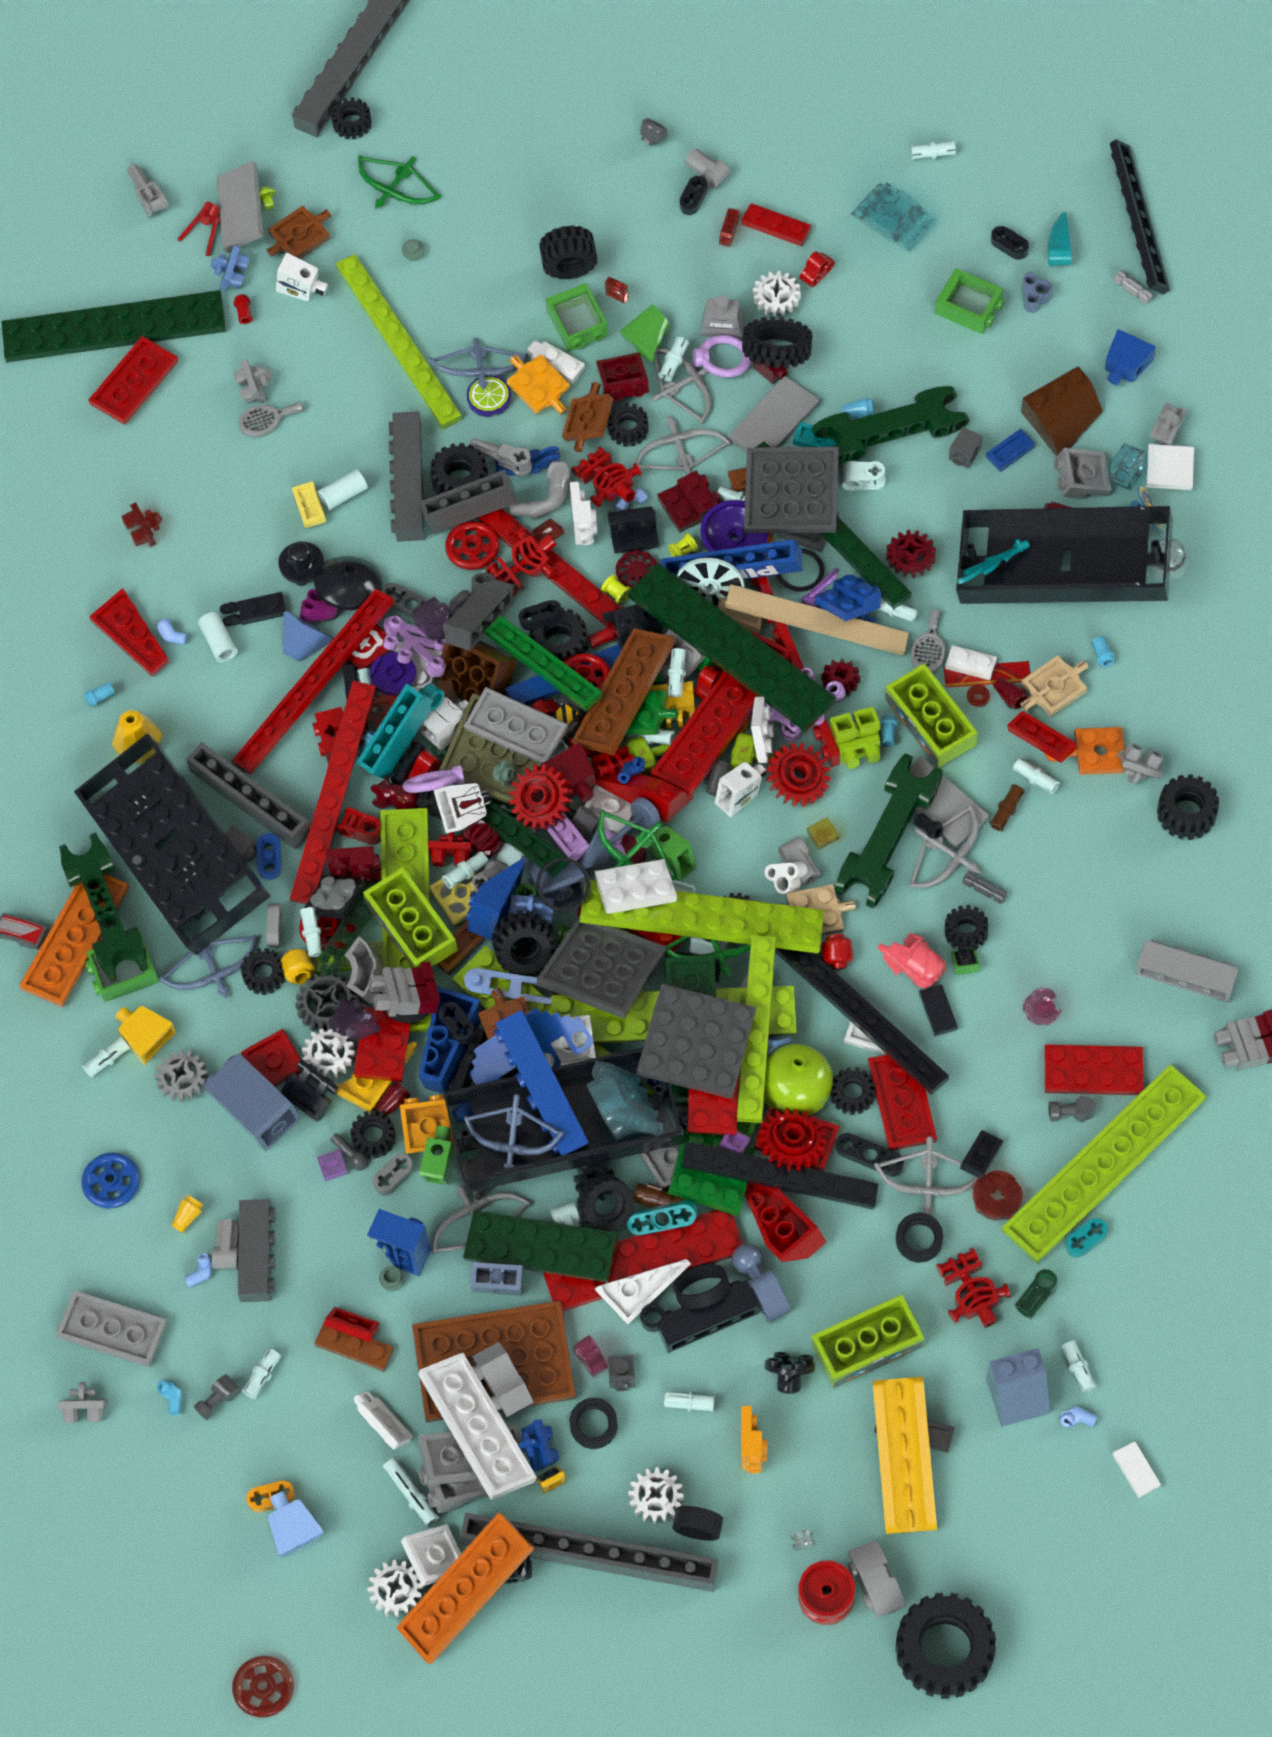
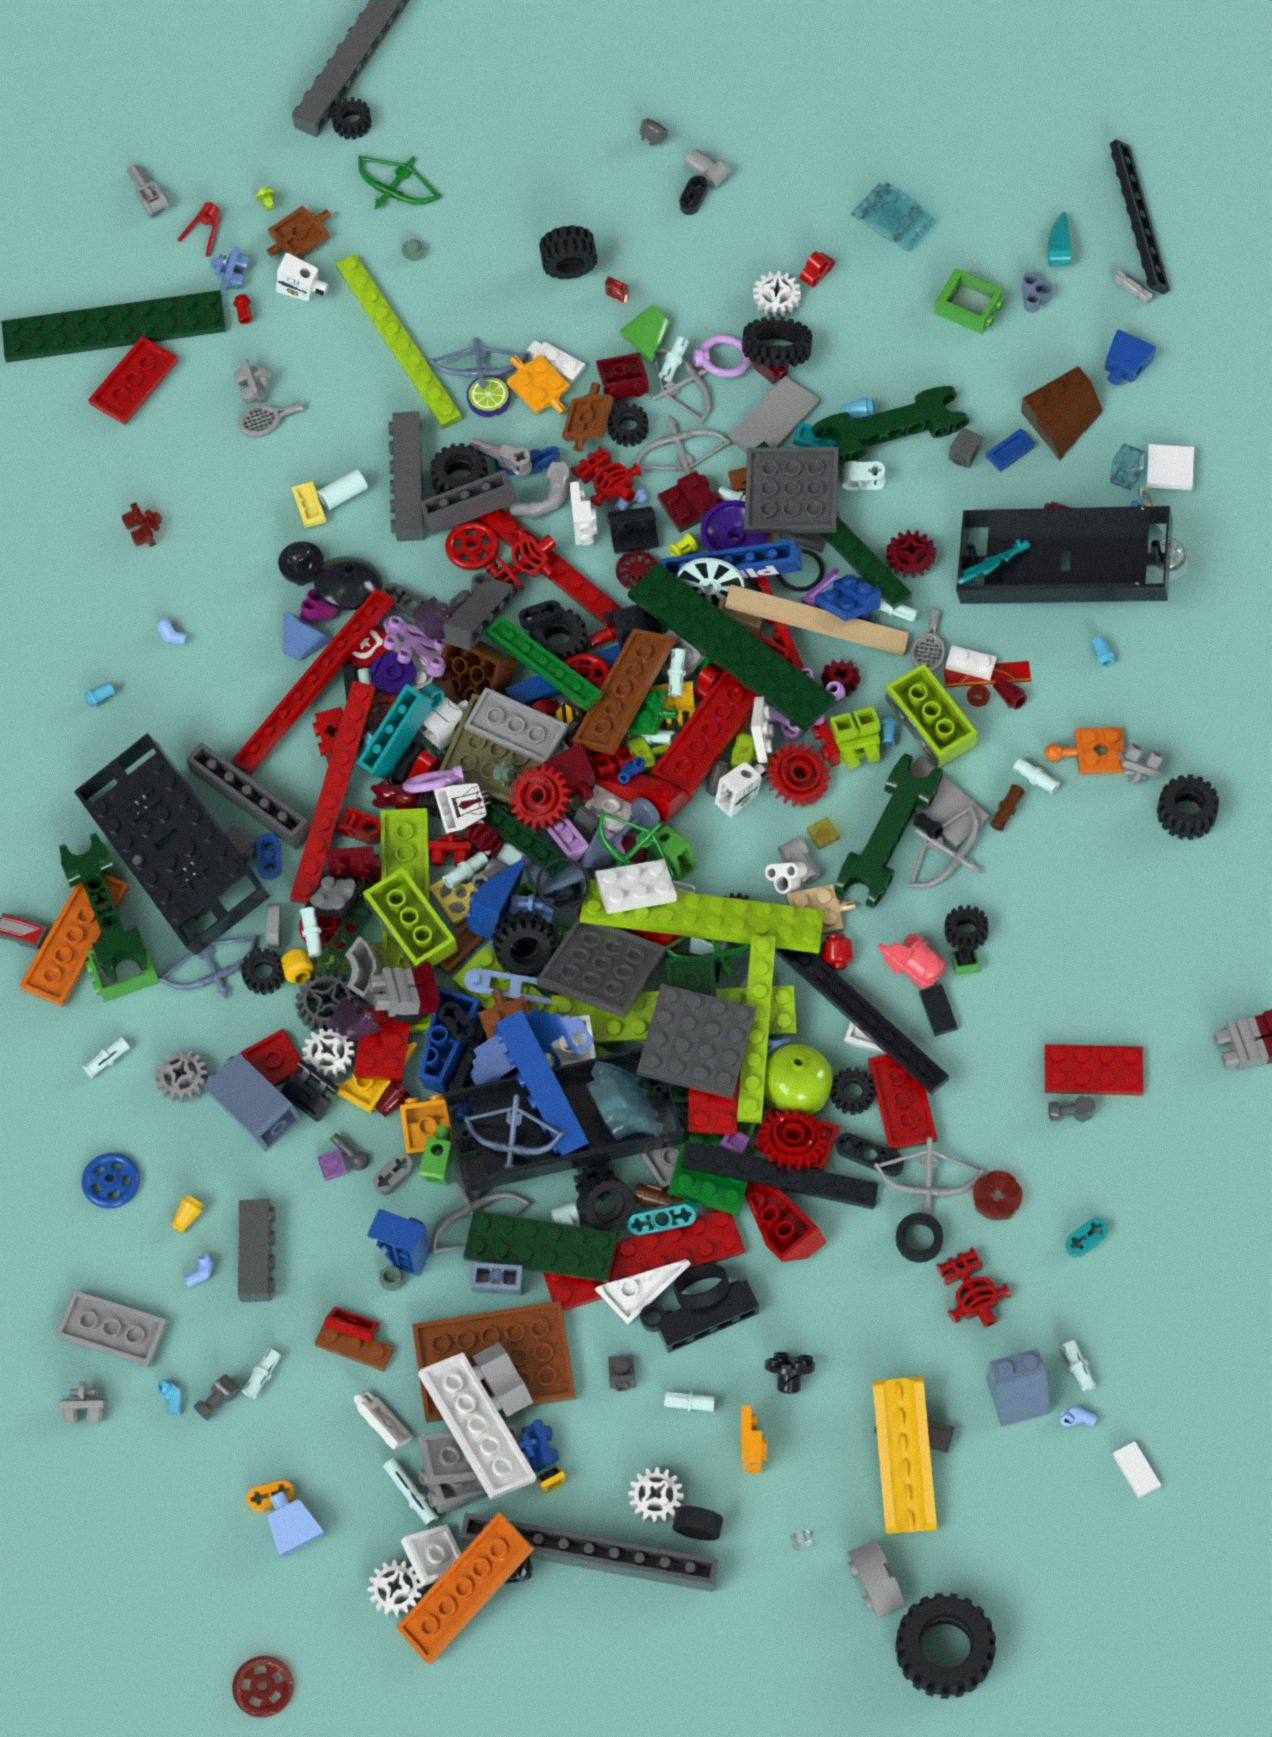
(127, 629): red wing -> none
(132, 727): yellow cone -> none
(144, 1031): yellow torso -> none
(217, 637): light aqua pin -> none
(226, 1250): light grey piece -> none
(240, 206): light grey tile -> none
(254, 609): black hinge -> none
(373, 1120): black tyre -> none
(548, 527): clear red tile -> none
(576, 317): window -> none
(590, 1356): clear pink piece -> none
(591, 1404): black tyre -> none
(615, 589): neon yellow bush -> none
(722, 318): light grey torso -> none
(729, 227): clear red beam -> none
(764, 1285): sand blue beam -> none
(776, 224): red plate -> none
(826, 1577): red wheel -> none
(867, 1341): lime brick -> none
(933, 150): light aqua pin -> none
(981, 1154): black plate -> none
(984, 887): dark grey axle -> none
(1009, 243): black beam -> none
(1035, 1295): clear green piece -> none
(1040, 1007): clear pink piece -> none
(1041, 736): red plate -> none
(1054, 685): tan plate -> none
(1082, 473): light grey plate -> none
(1103, 1164): lime plate -> none
(1167, 424): light grey hips -> none
(1186, 970): light grey brick -> none

